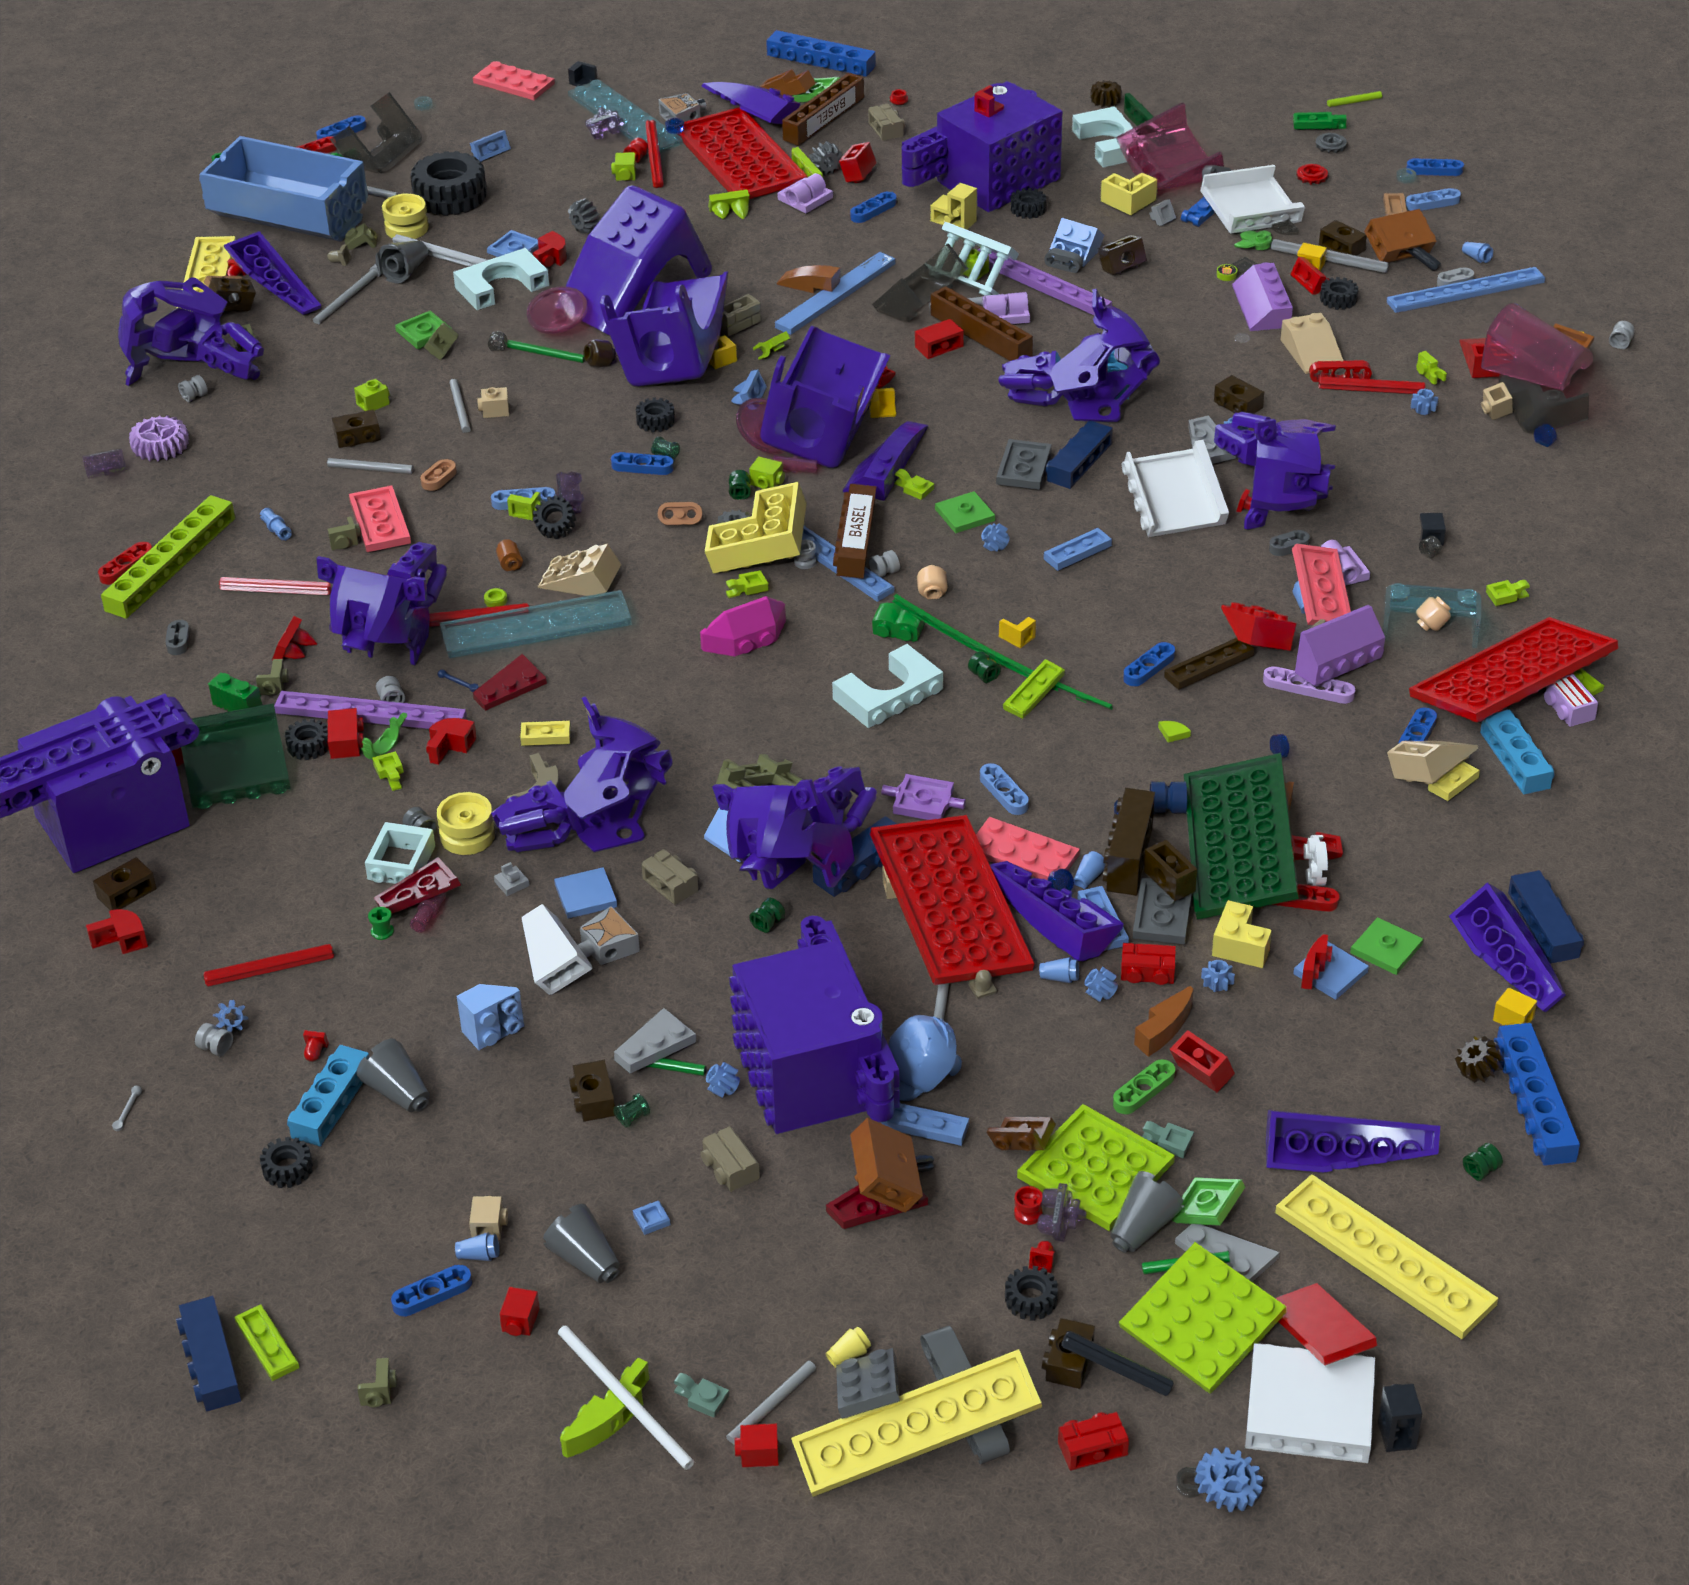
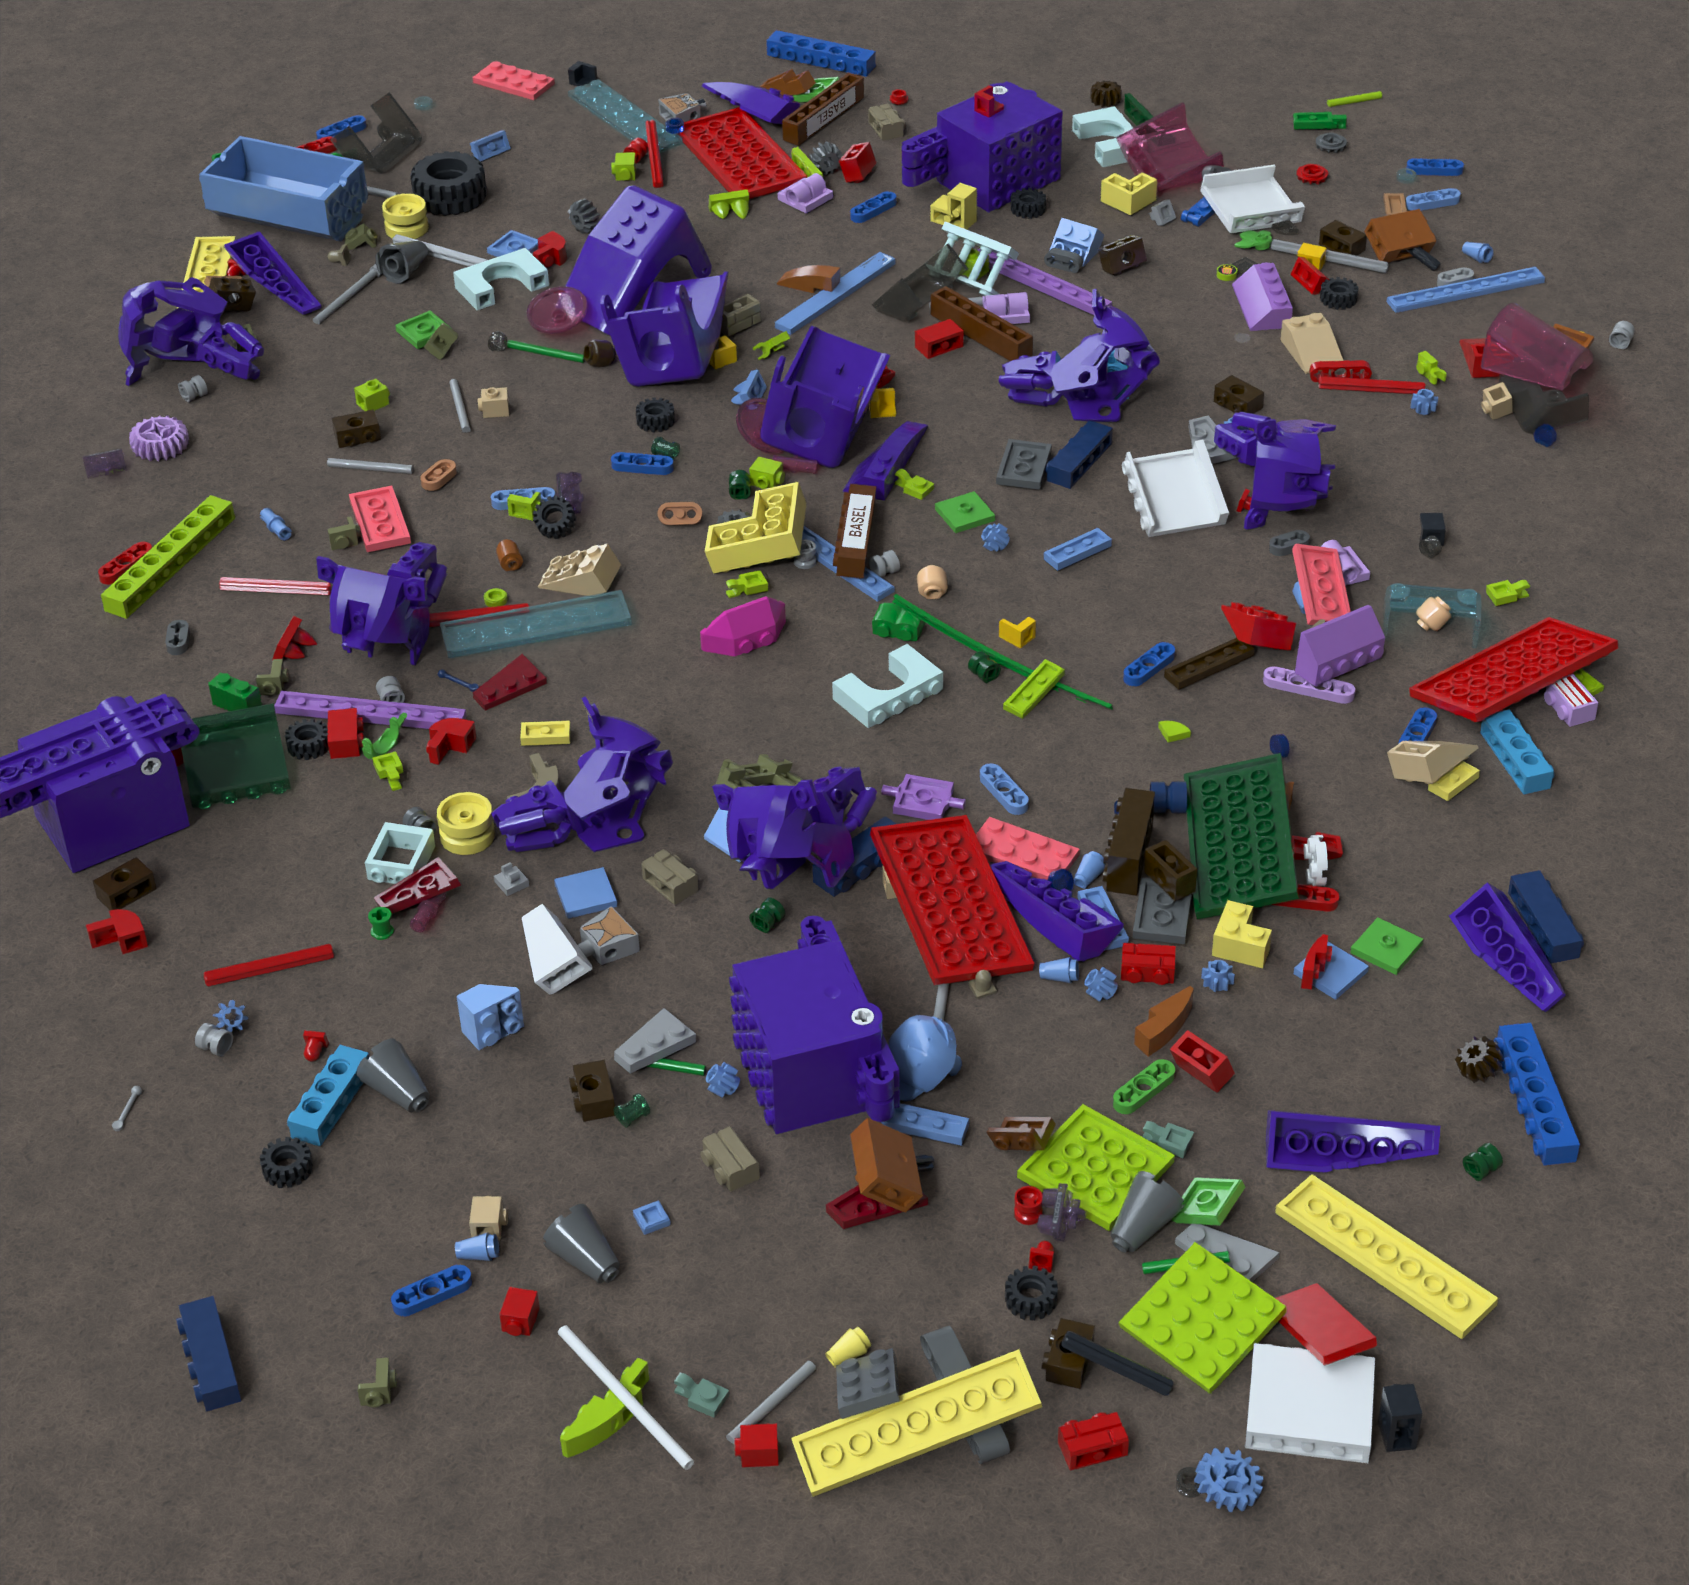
(266, 1342): lime tile -> none
(604, 121): clear purple hips -> none
(1514, 1008): yellow panel -> none

